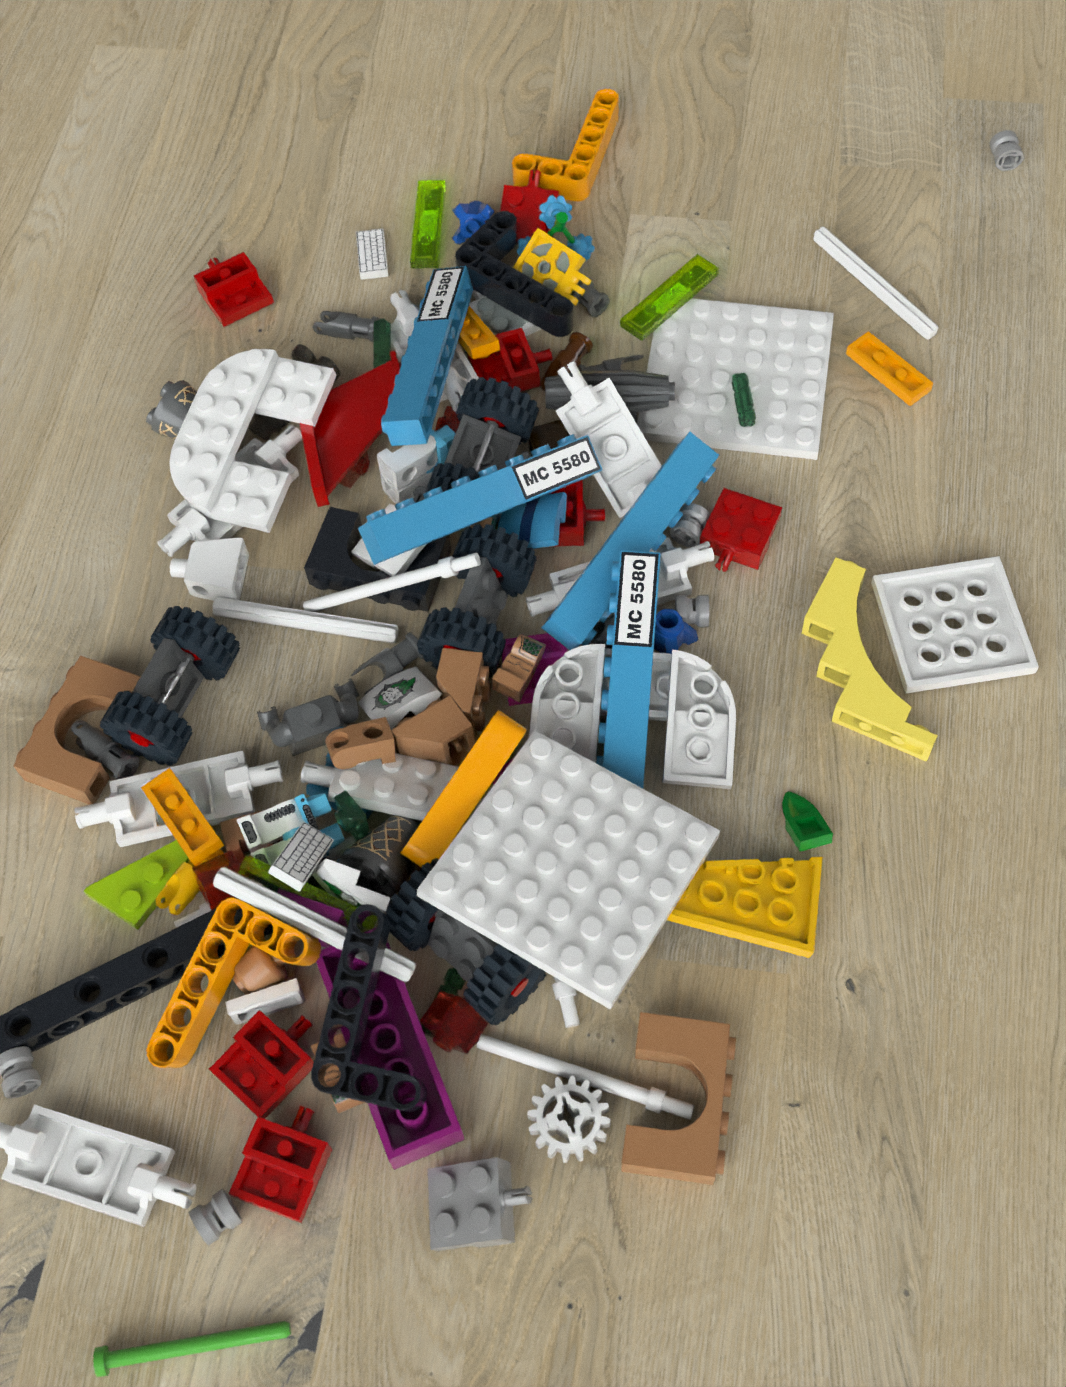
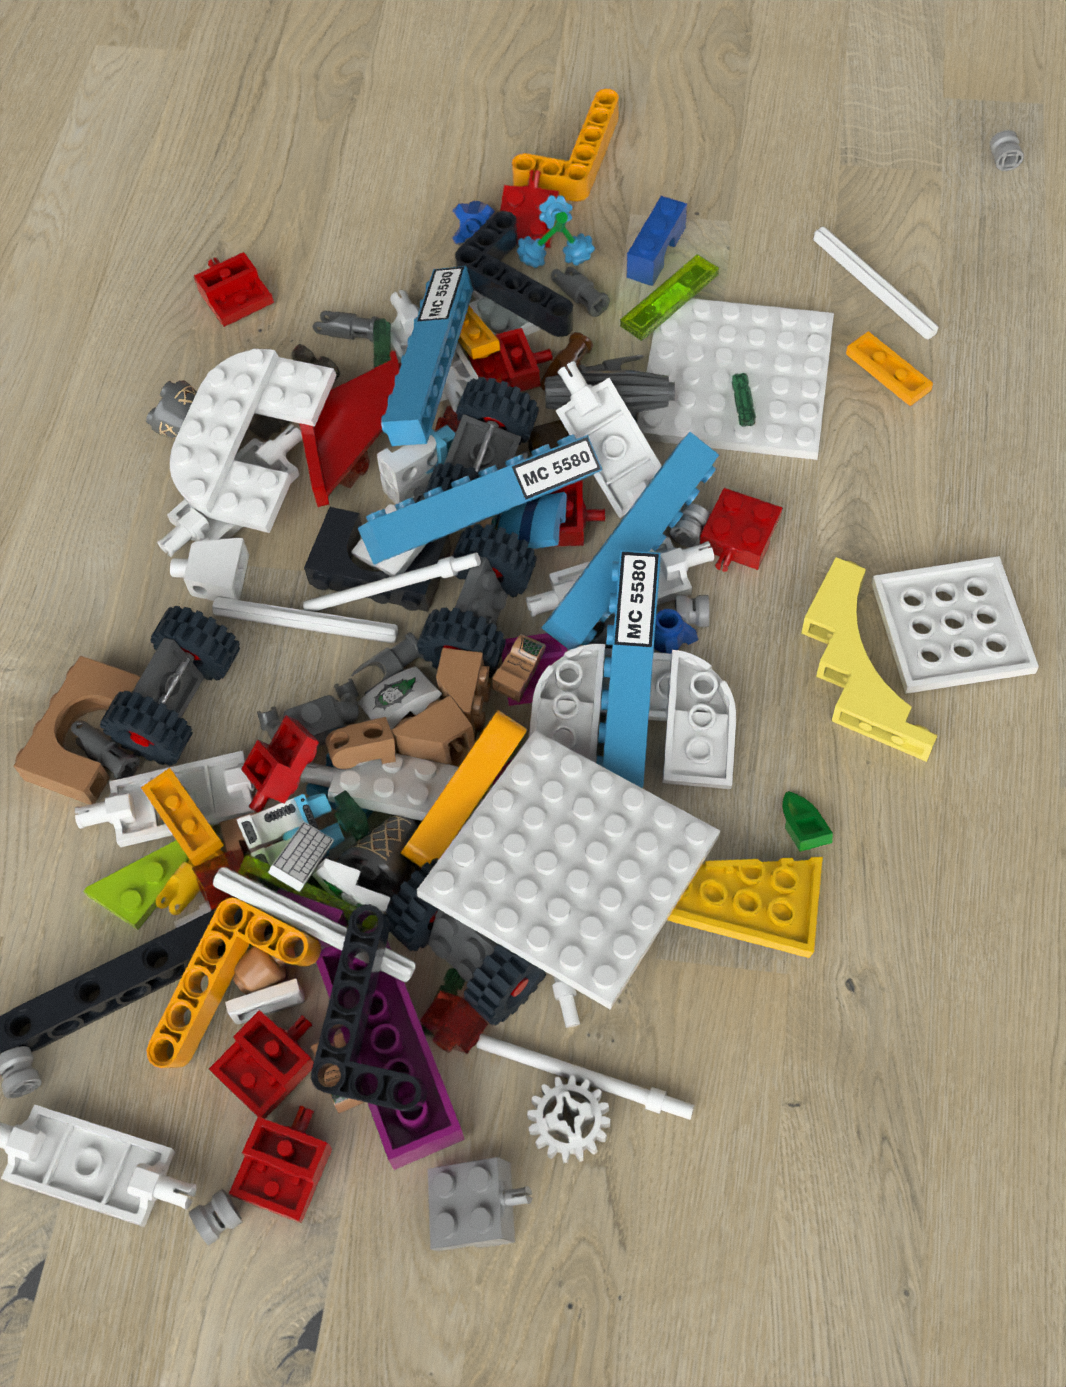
(105, 1359): bright green bar -> none
(278, 765): none -> red plate
(372, 254): white tile -> none
(428, 224): clear neon green tile -> none
(552, 265): yellow piece -> none
(660, 230): none -> blue arch
(692, 1151): medium nougat arch -> none

